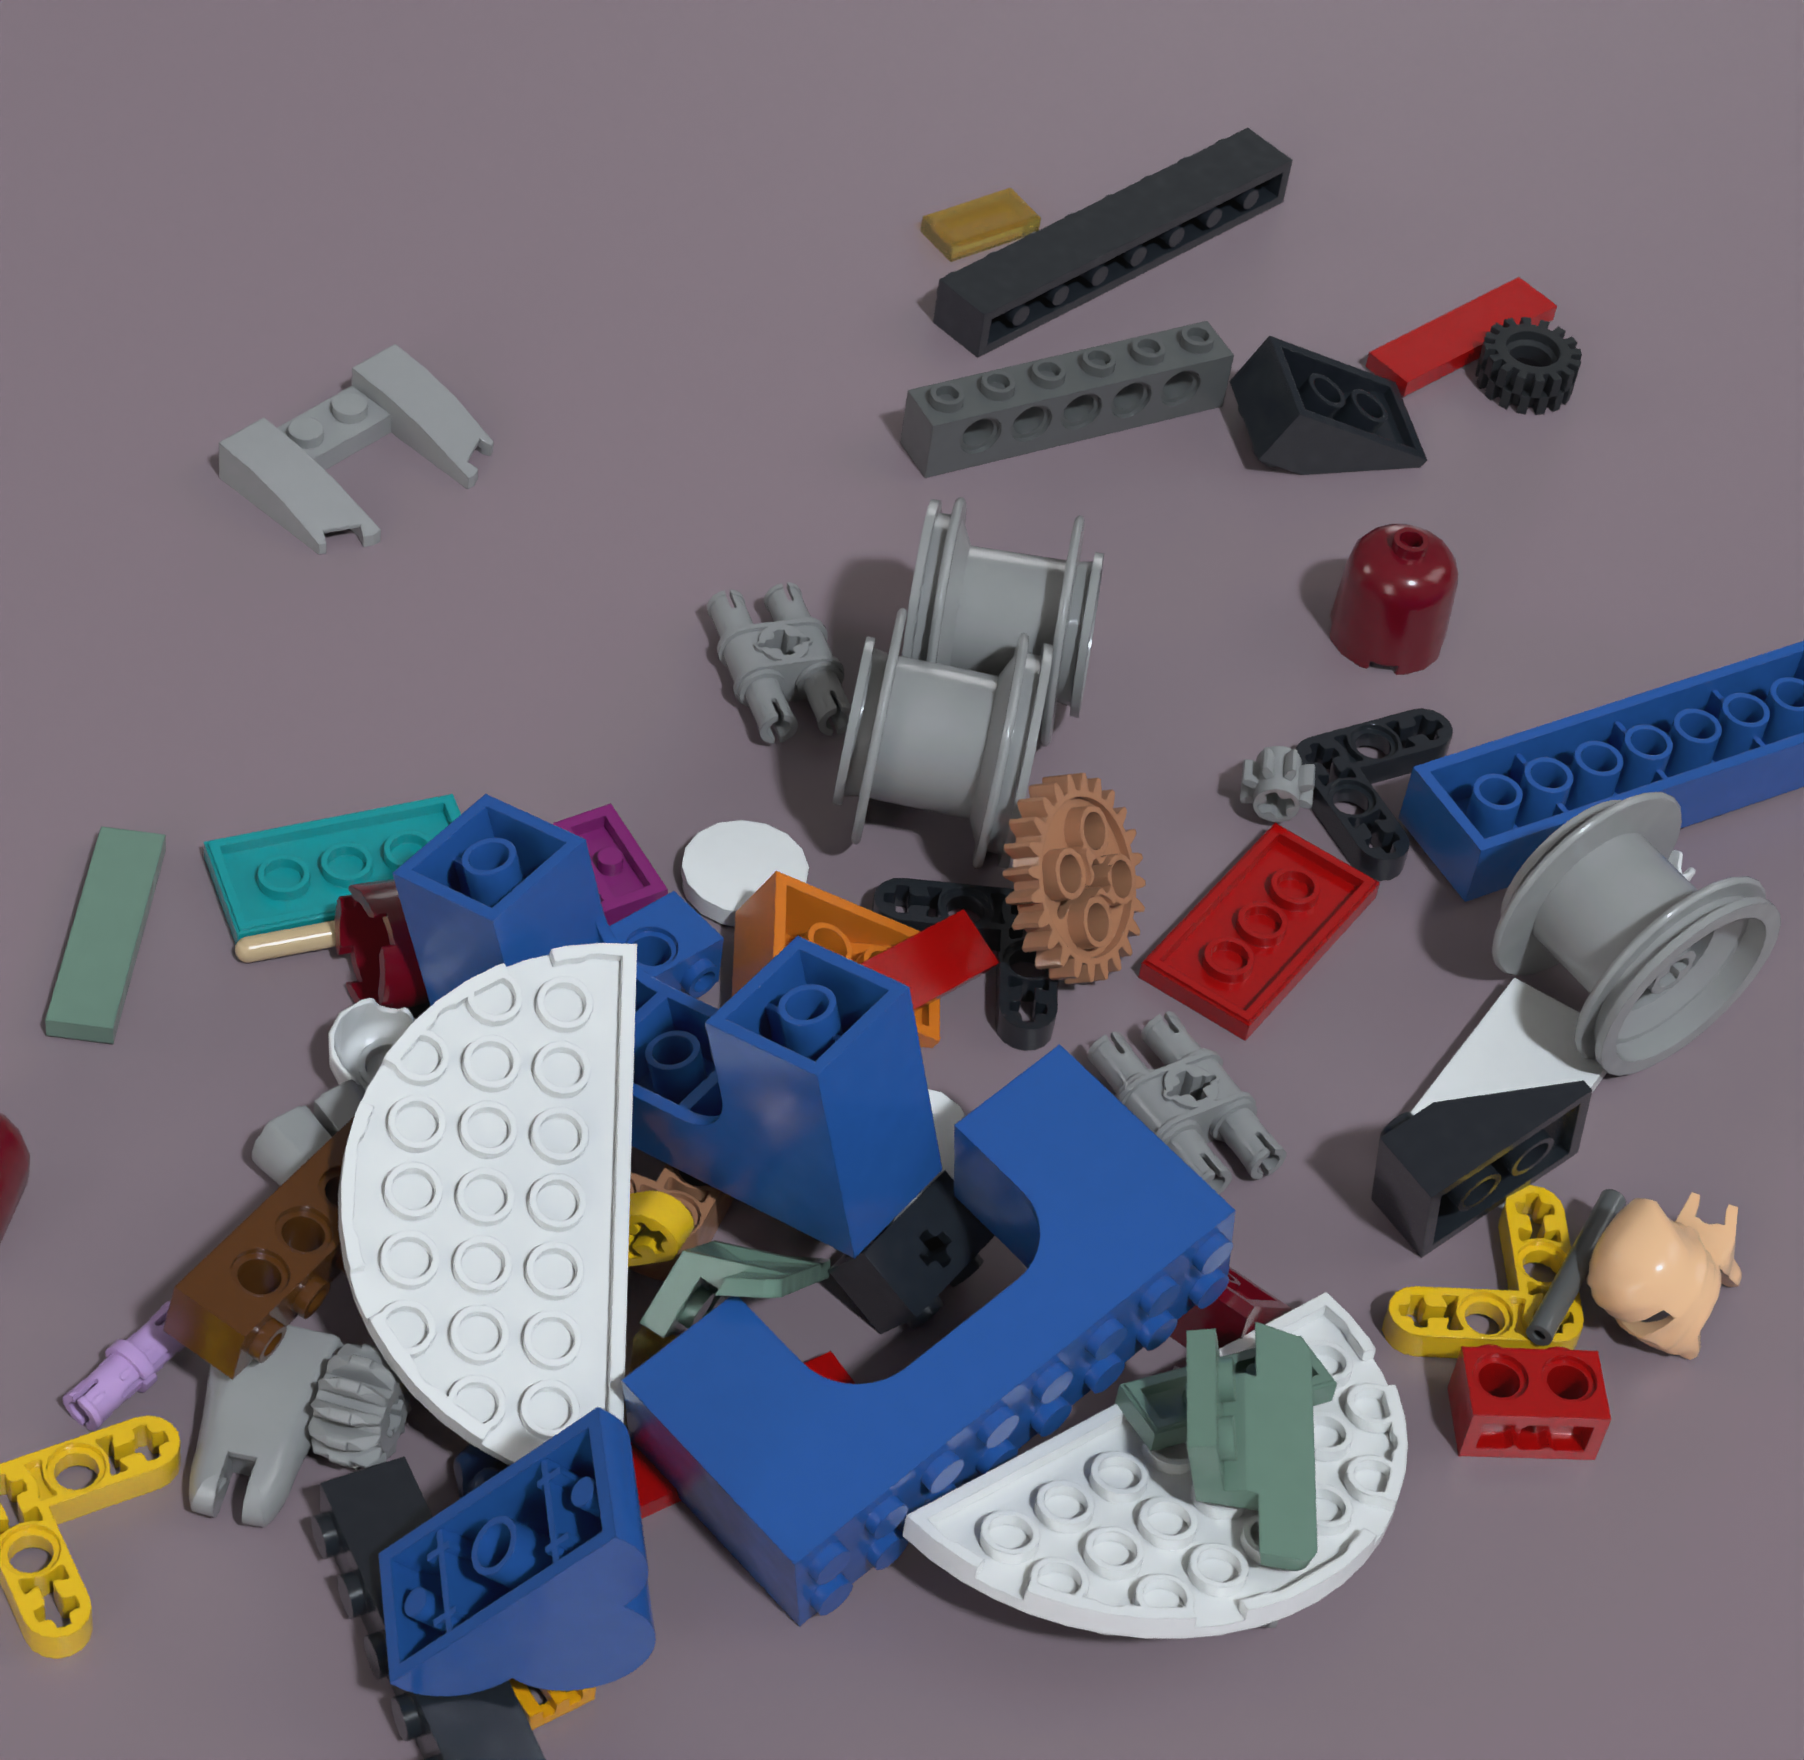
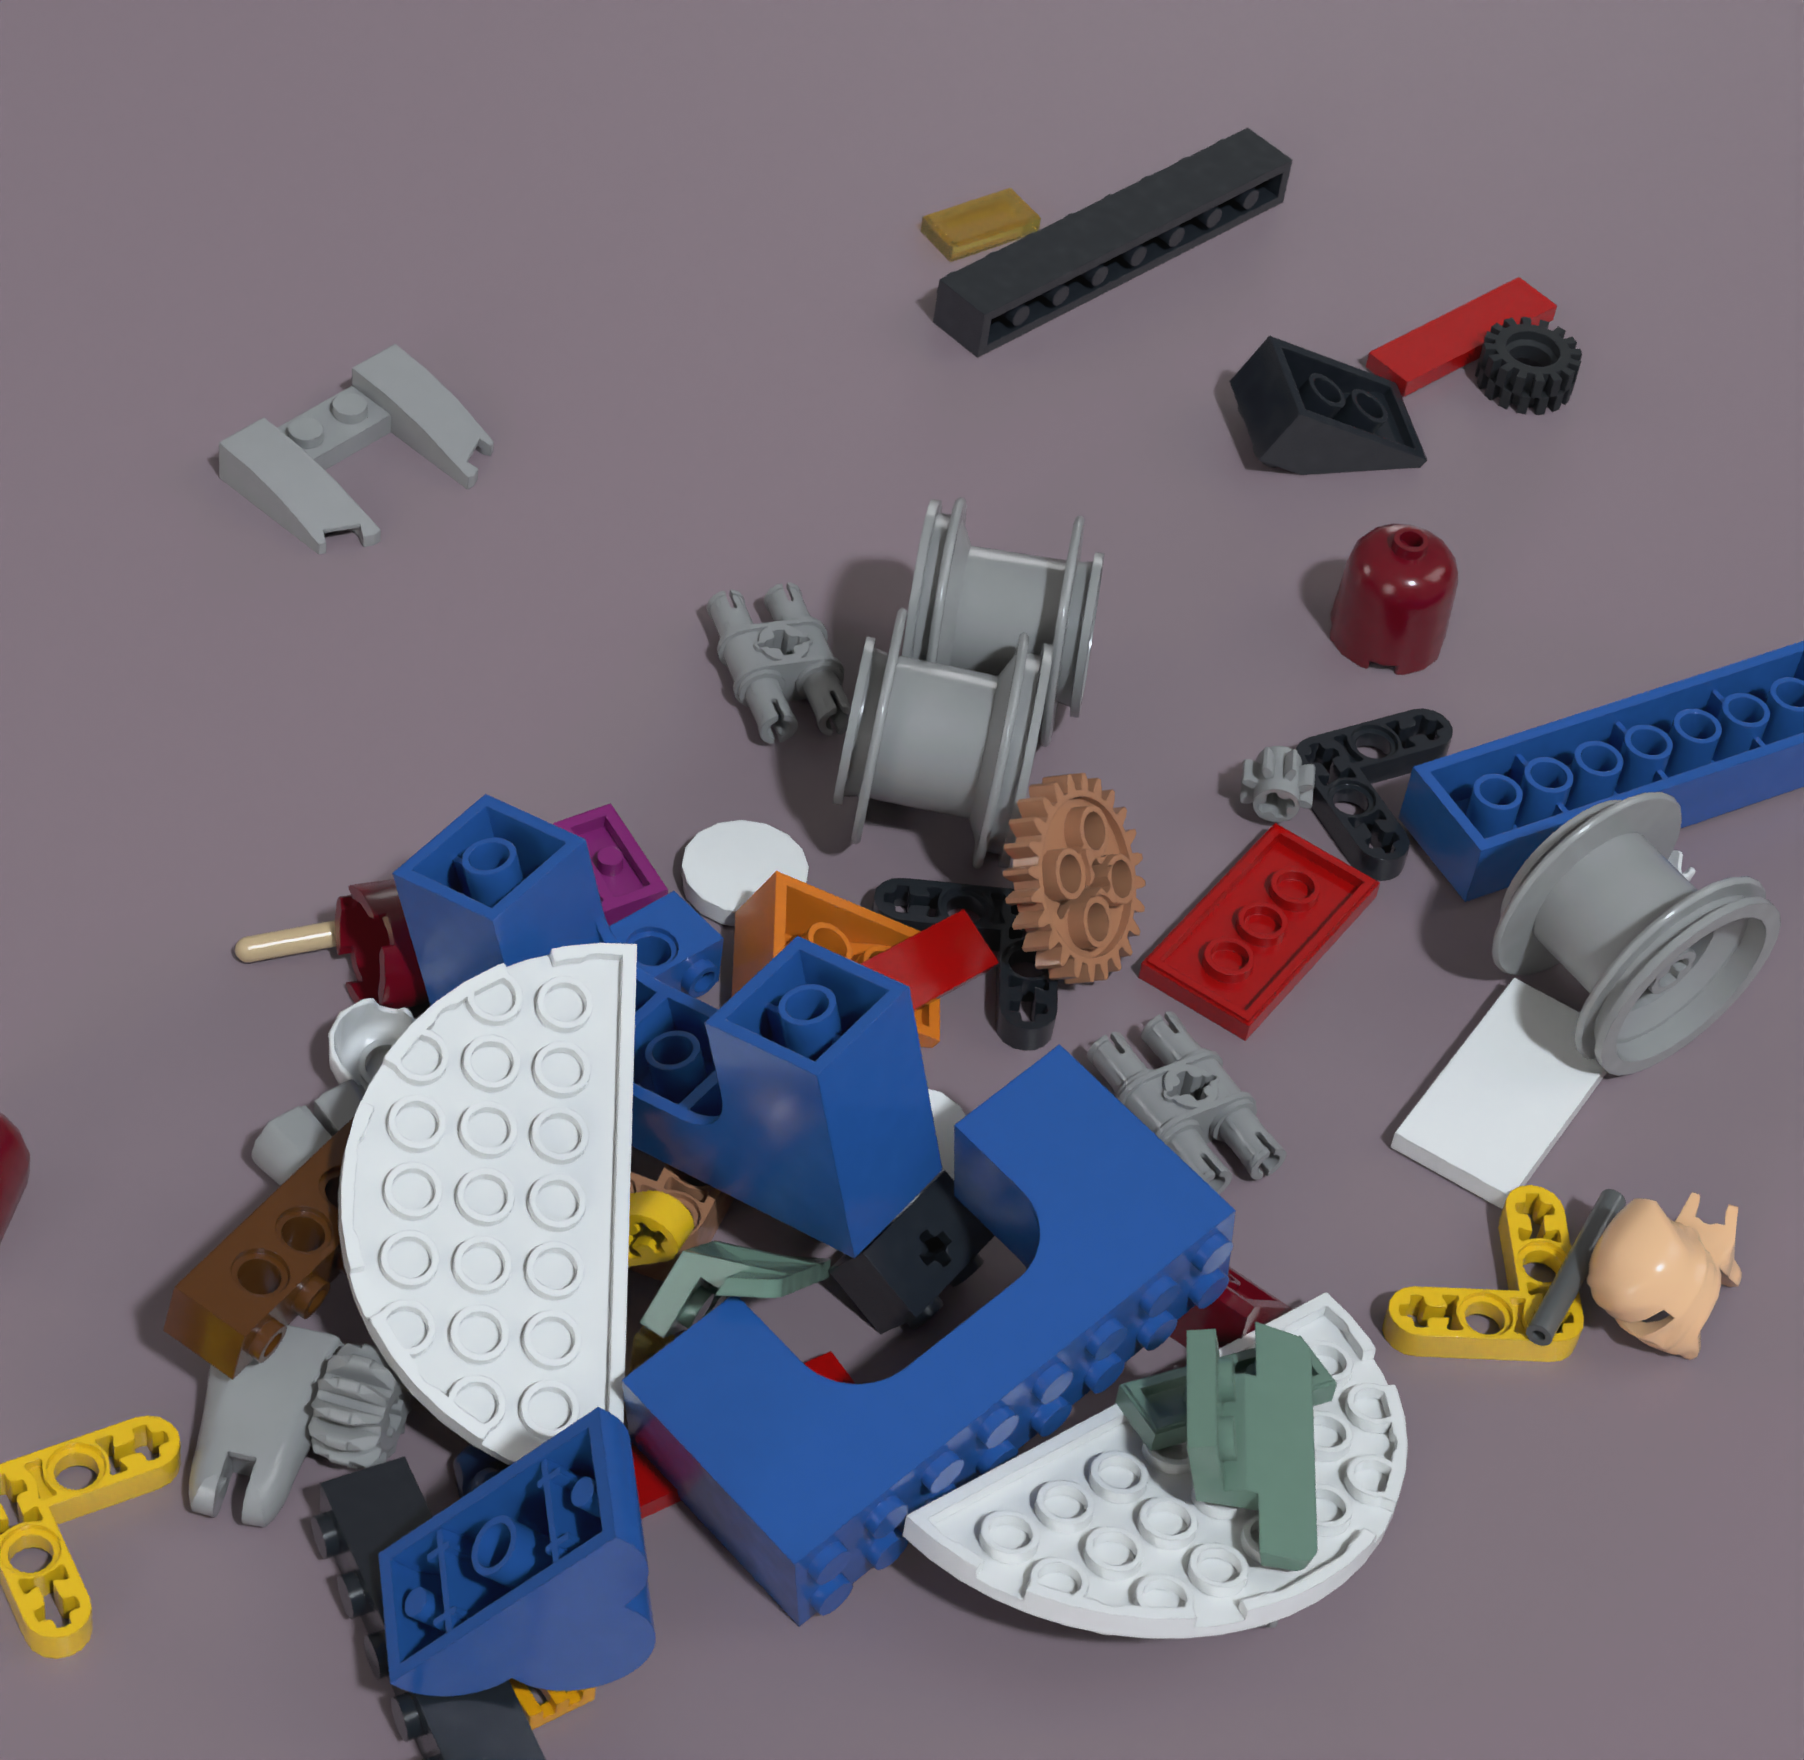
(106, 935): sand green tile -> none
(127, 1369): lavender pin -> none
(299, 870): teal tile -> none
(1065, 398): dark grey brick -> none
(1471, 1154): black slope -> none
(1528, 1403): red brick -> none

